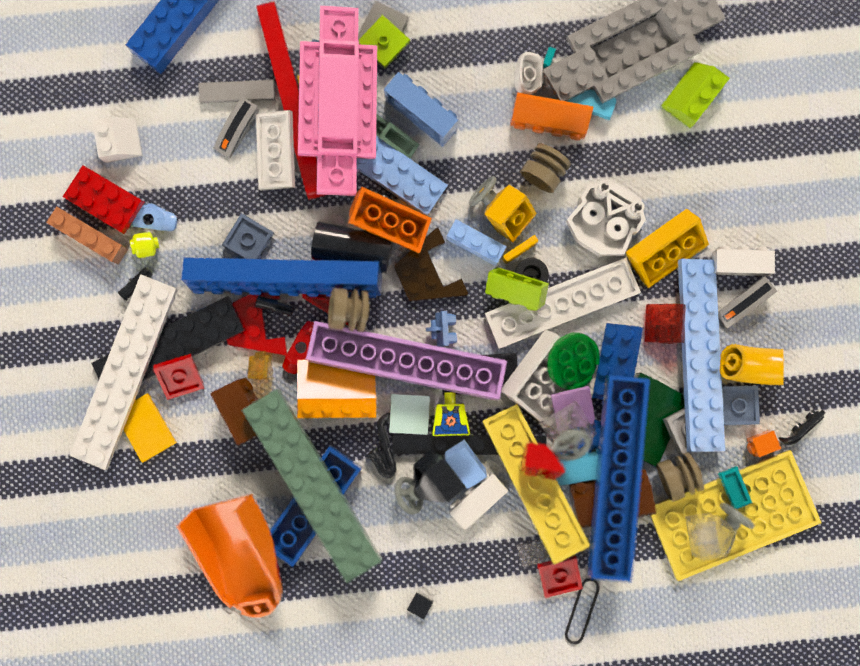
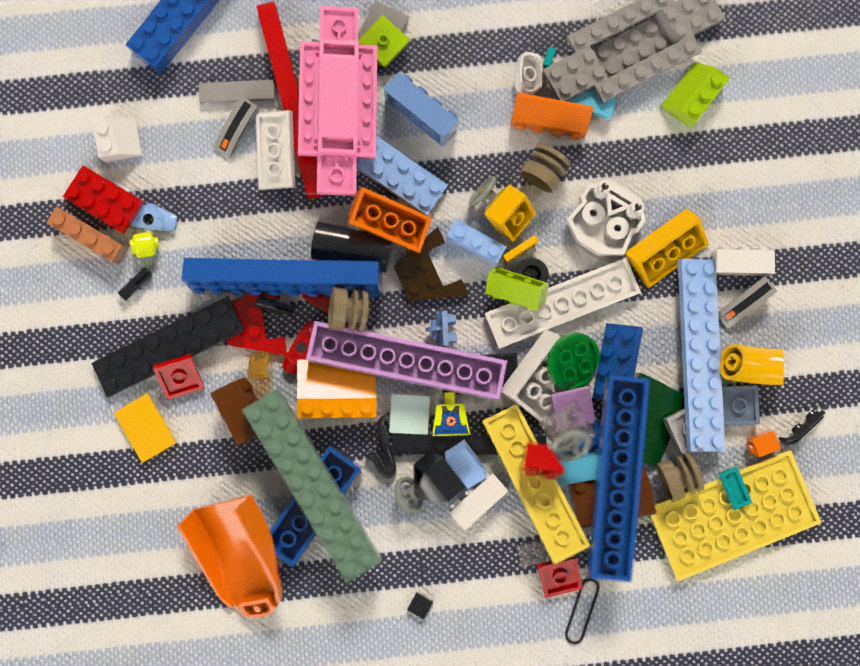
(123, 372): white plate -> none
(248, 238): sand blue plate -> none
(395, 137): sand green slope -> none
(665, 323): clear red plate -> none
(711, 535): clear piece -> none

